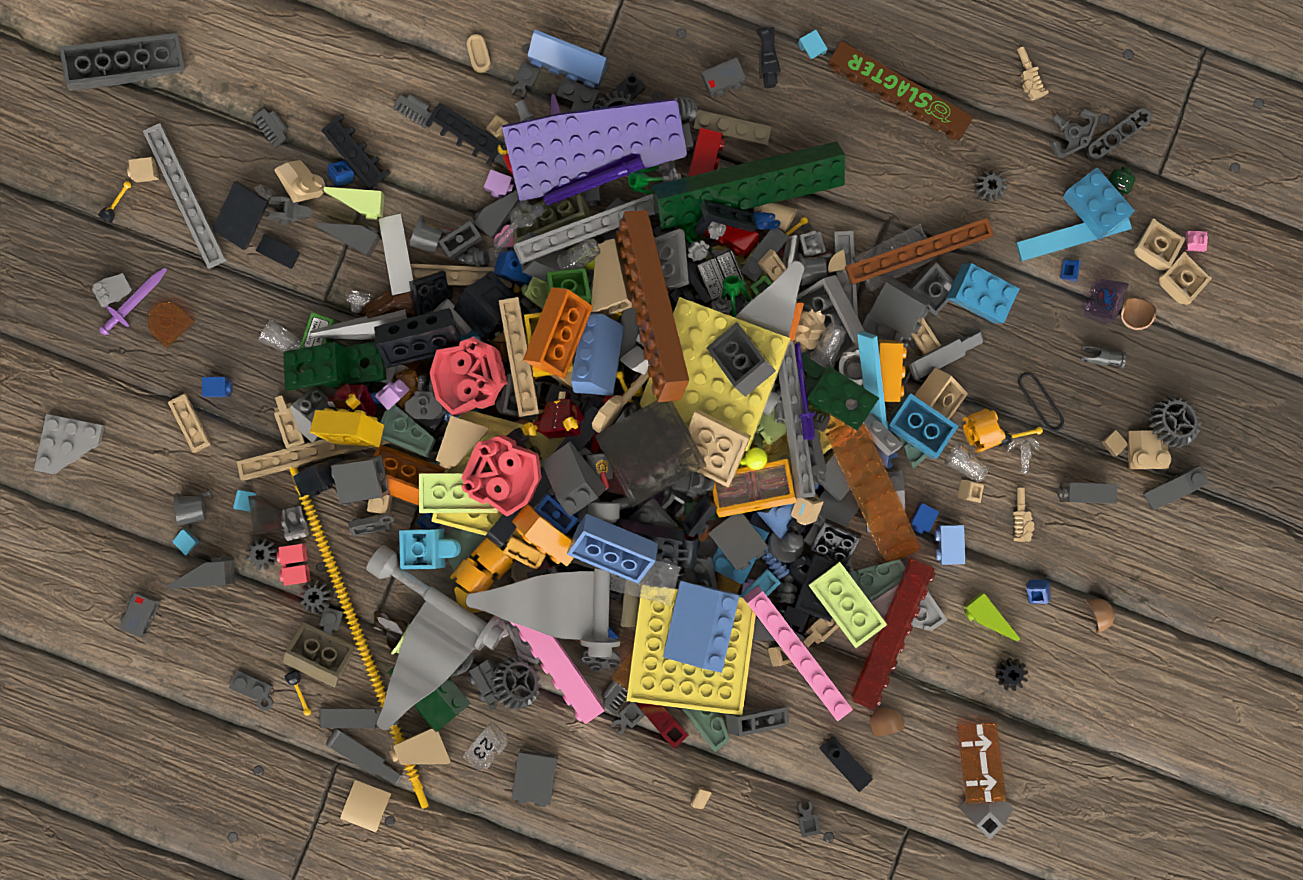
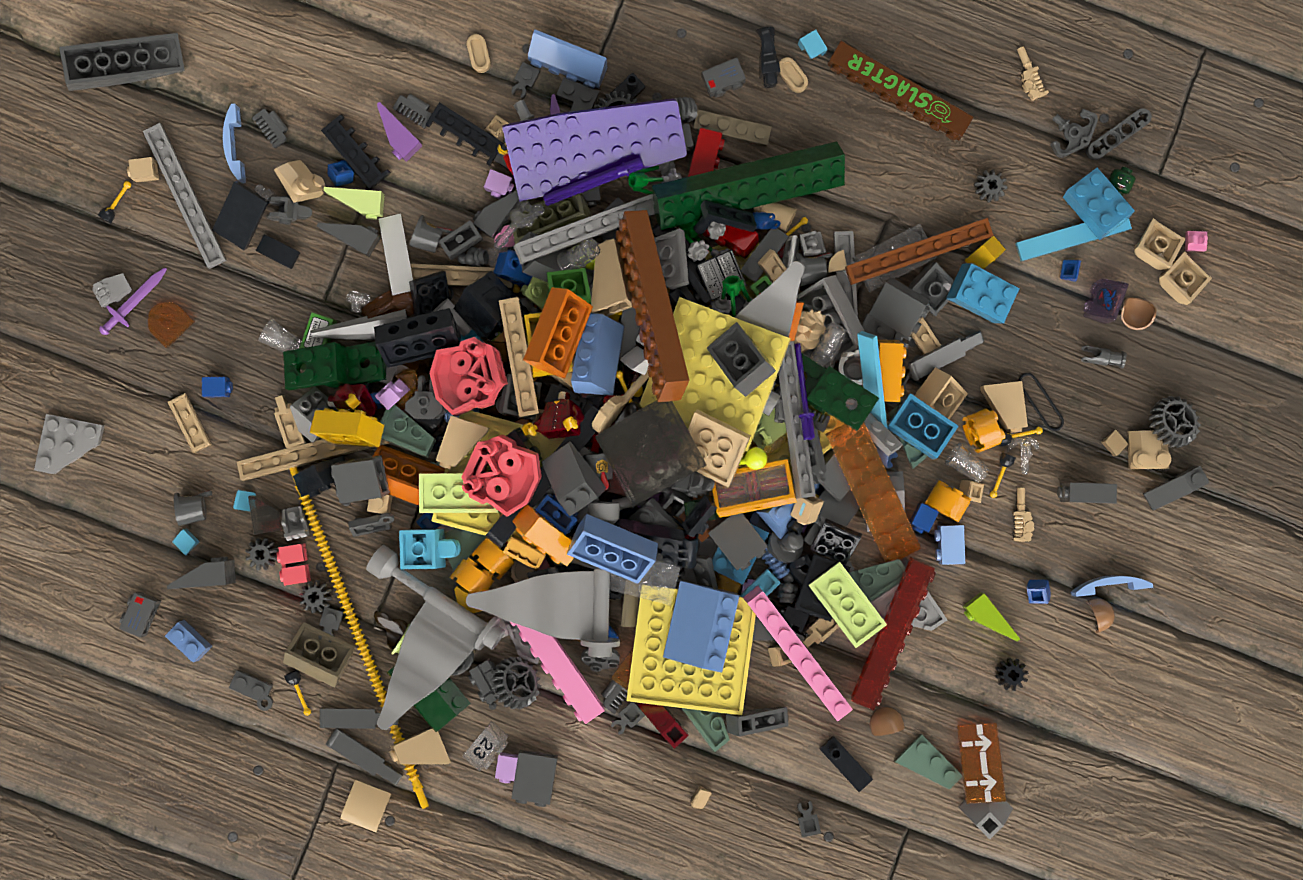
(188, 641): none -> medium blue brick
(232, 120): none -> light blue slope
(400, 139): none -> medium lavender slope
(506, 767): none -> lavender brick
(793, 75): none -> tan tile
(929, 762): none -> sand green wing
(948, 501): none -> light orange brick
(986, 253): none -> yellow slope
(1006, 461): none -> hinge
(1008, 403): none -> tan slope
(1088, 587): none -> light blue slope

